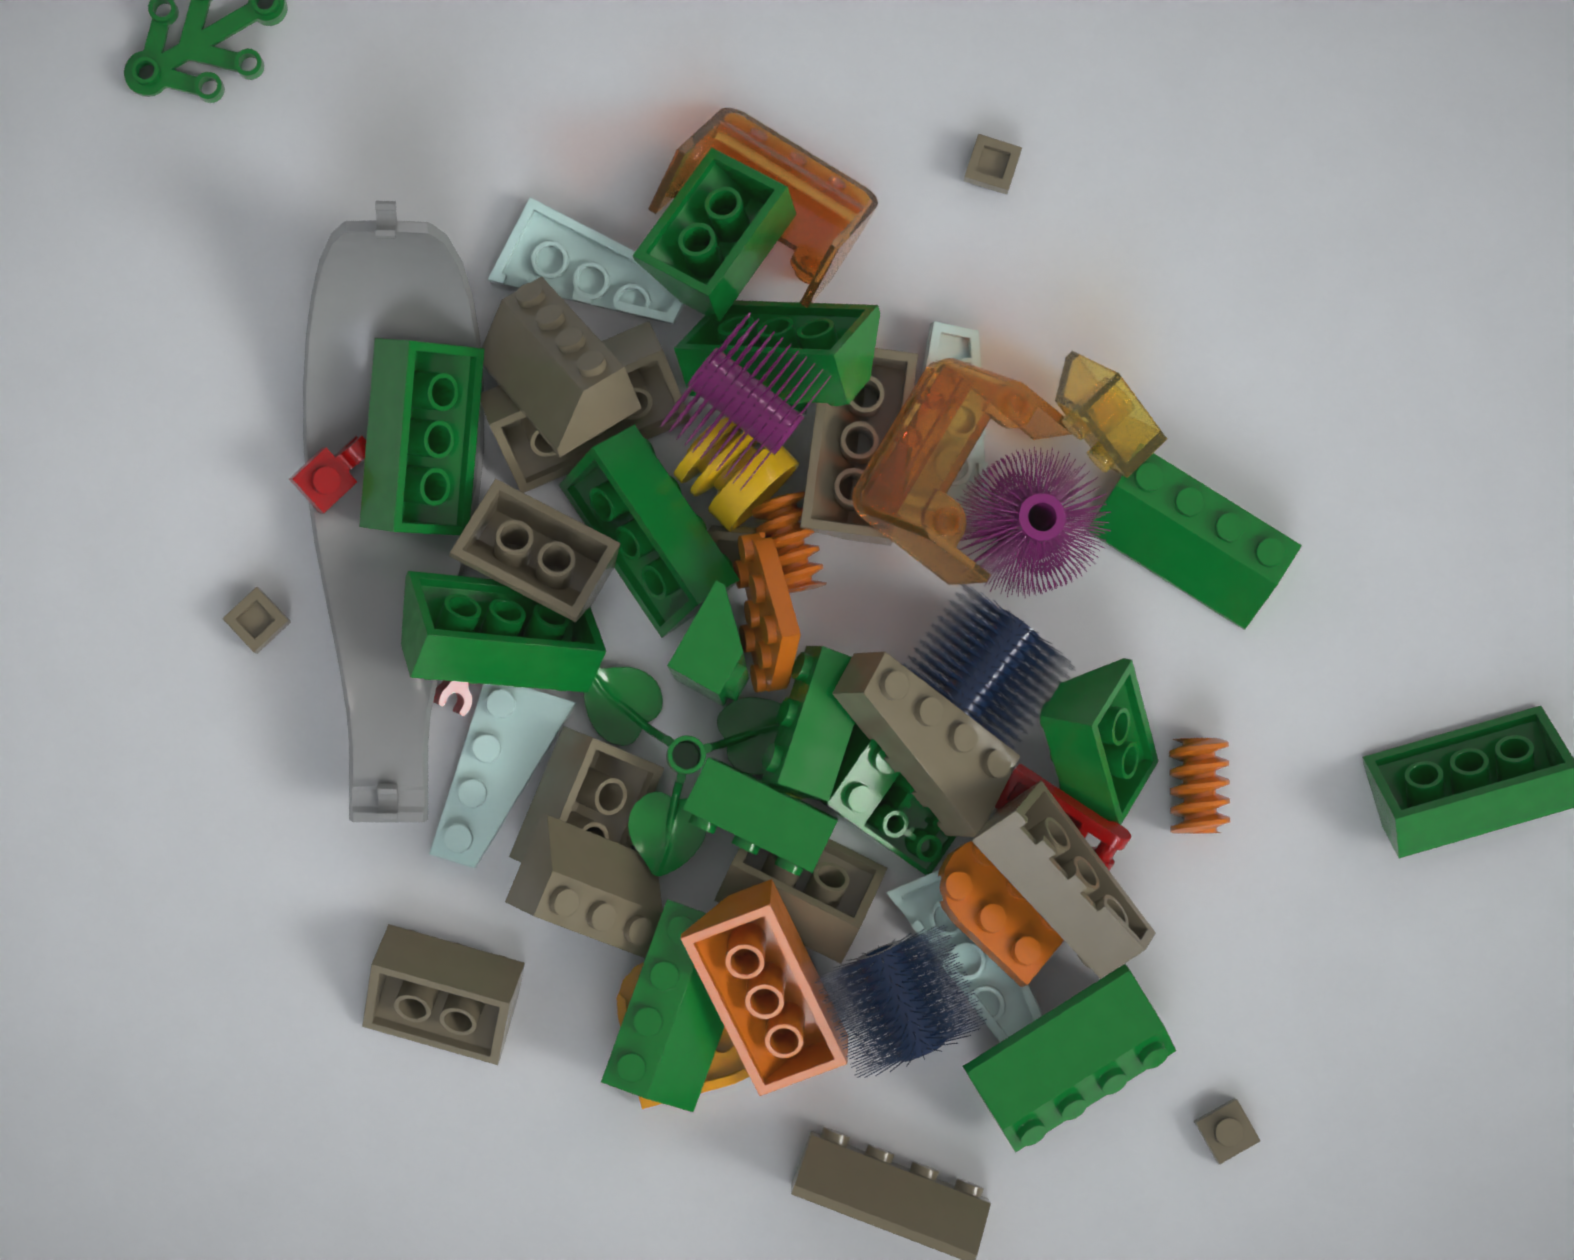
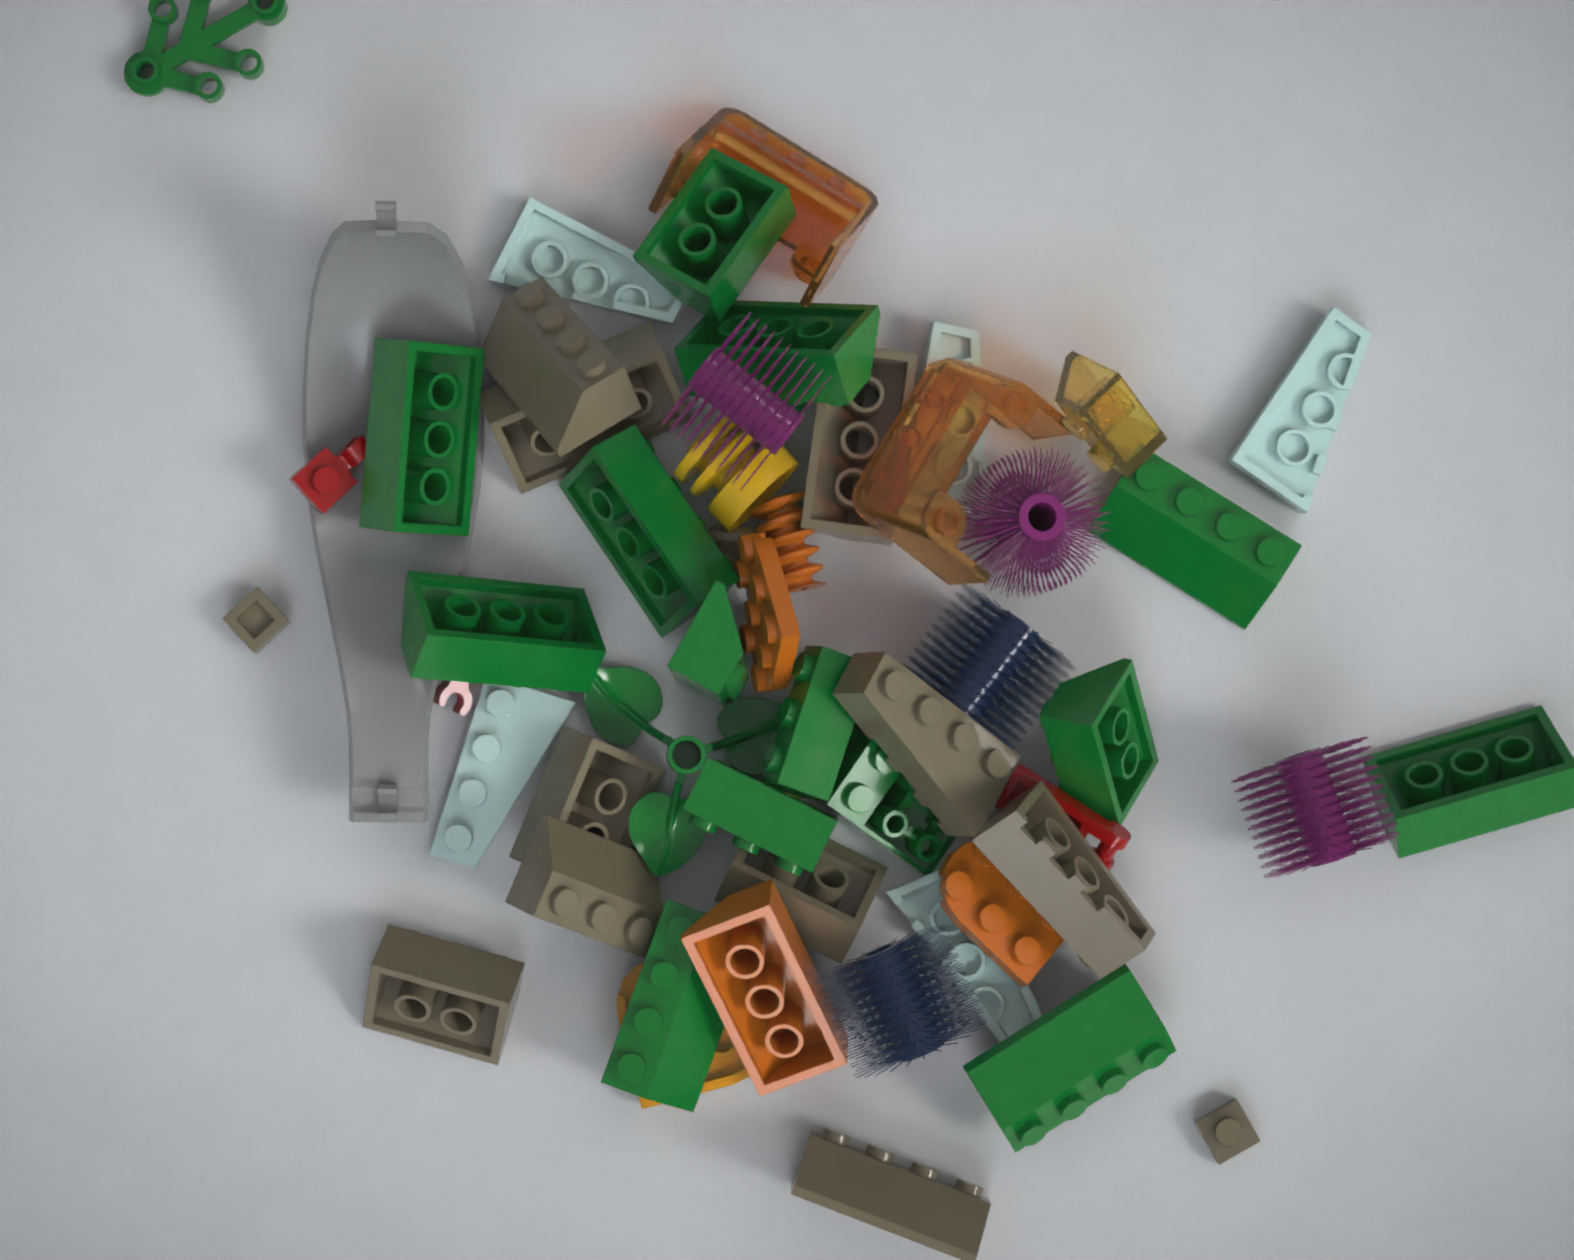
(536, 551): dark tan slope -> none
(992, 164): dark tan plate -> none
(1199, 785): orange piece -> none
(1295, 427): none -> light aqua wing
(1316, 808): none -> magenta piece

